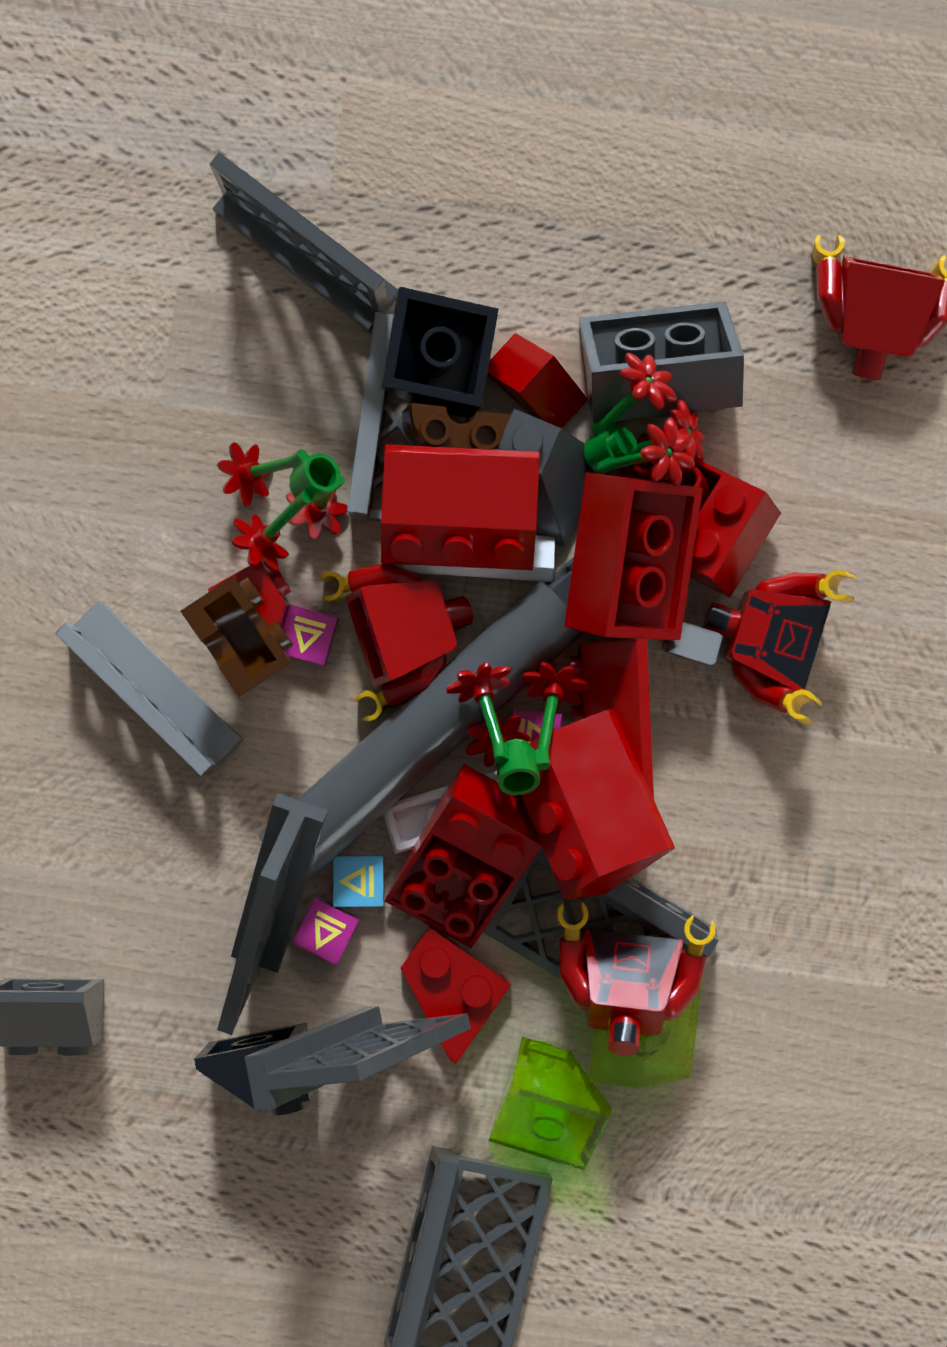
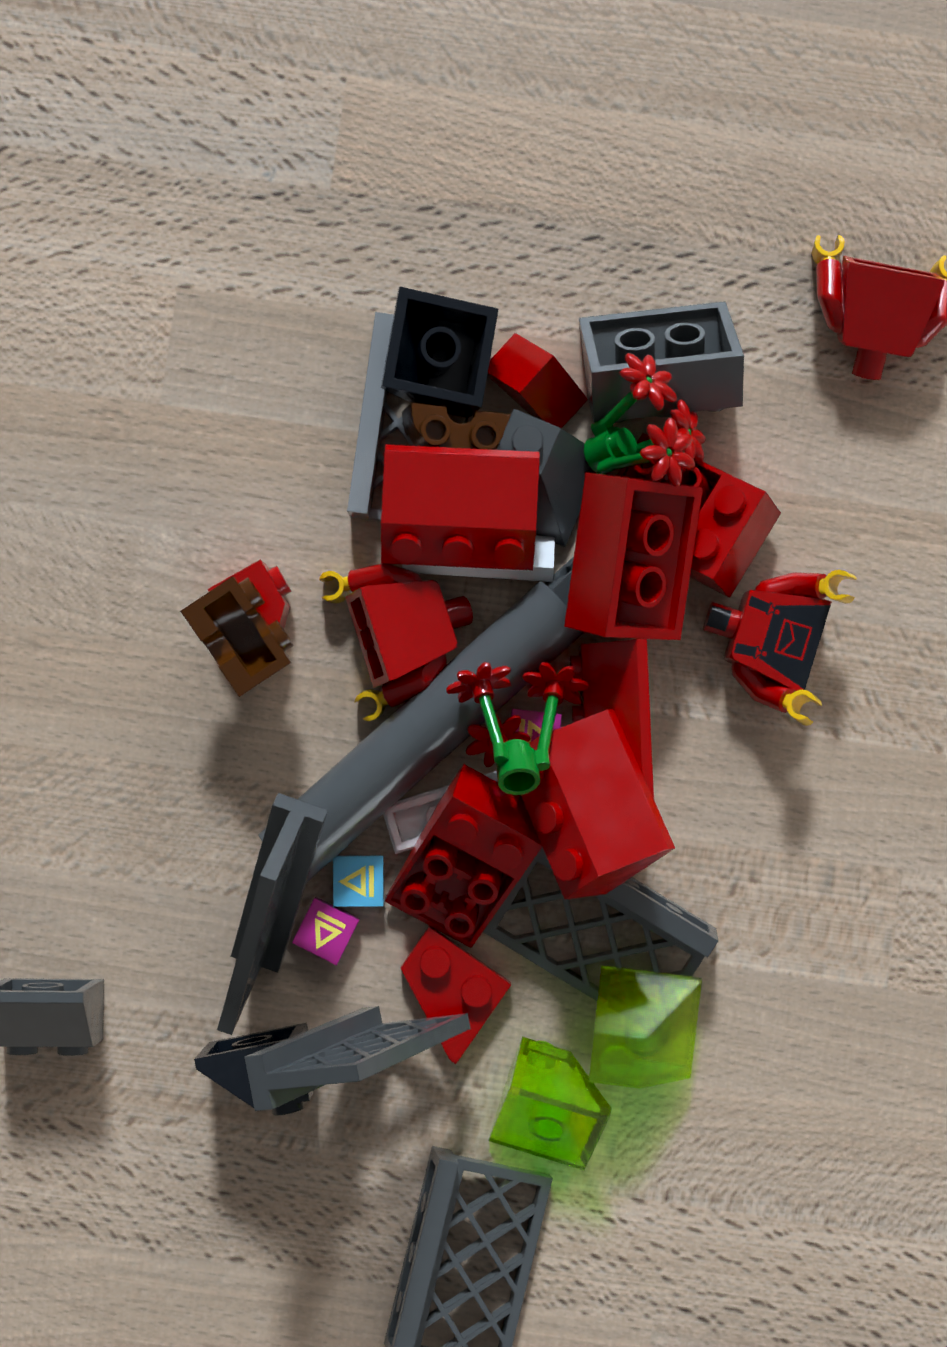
(151, 688): light grey fence -> none
(300, 245): dark grey fence -> none
(310, 634): dark pink tile -> none
(312, 490): plant -> none
(629, 979): red torso -> none
(695, 645): slope -> none

